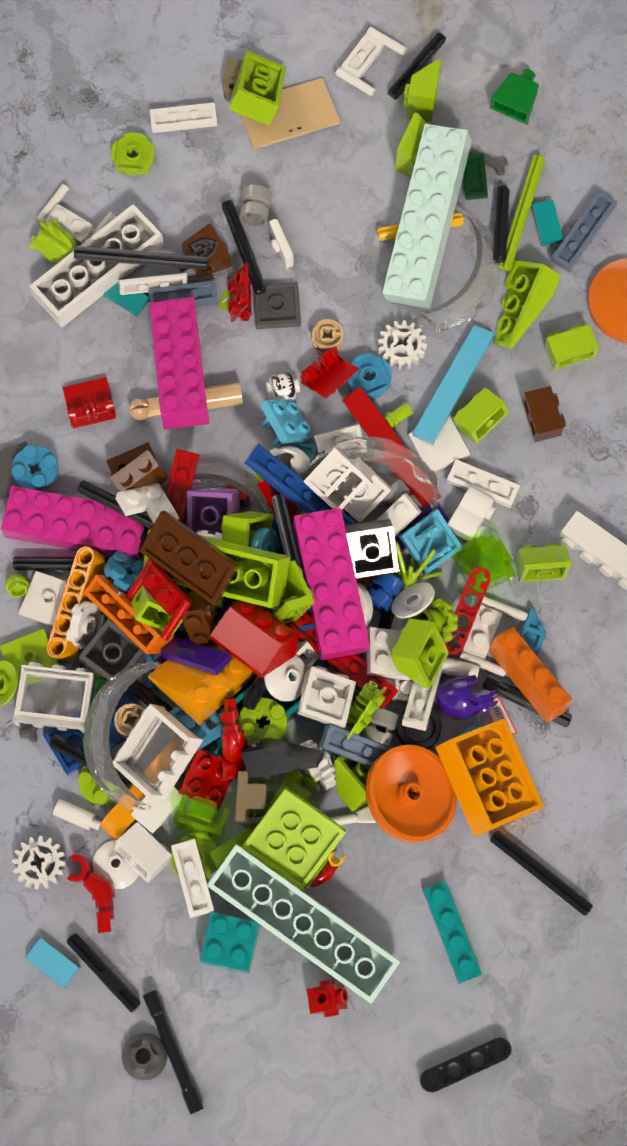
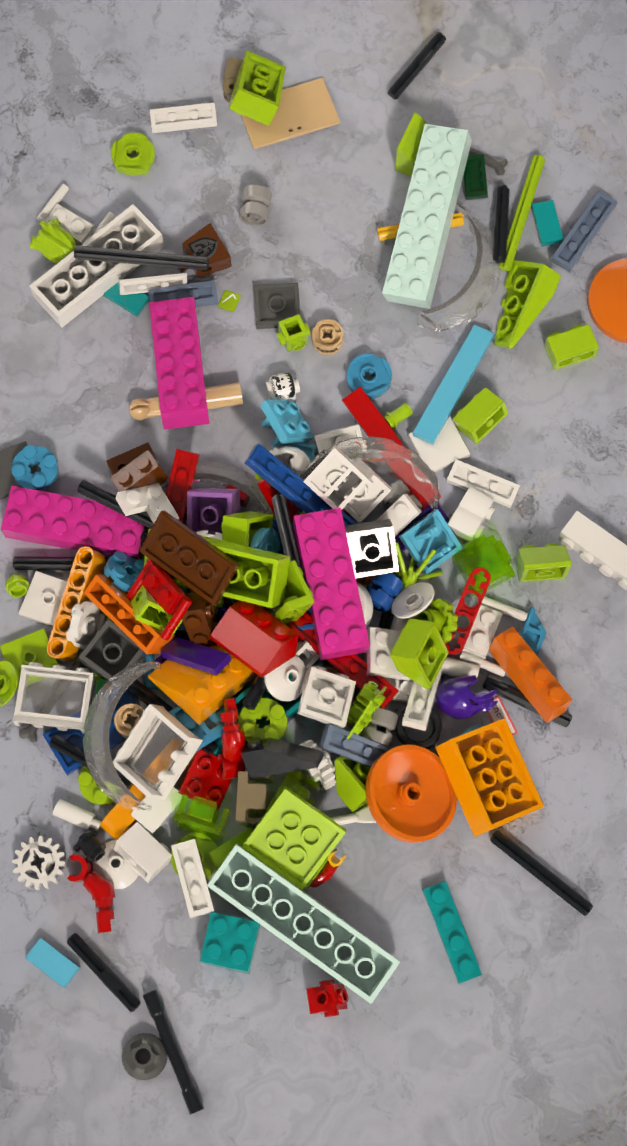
(89, 403): red hinge -> none
(90, 846): none -> black brick
(240, 295): red hinge -> none
(243, 247): black axle -> none
(280, 243): white plate -> none
(293, 333): none -> lime brick
(329, 375): red hinge -> none
(363, 57): white plate -> none
(402, 335): white gear -> none
(422, 91): lime slope -> none
(466, 1067): black beam -> none
(516, 96): green torso -> none
(543, 413): reddish brown brick -> none

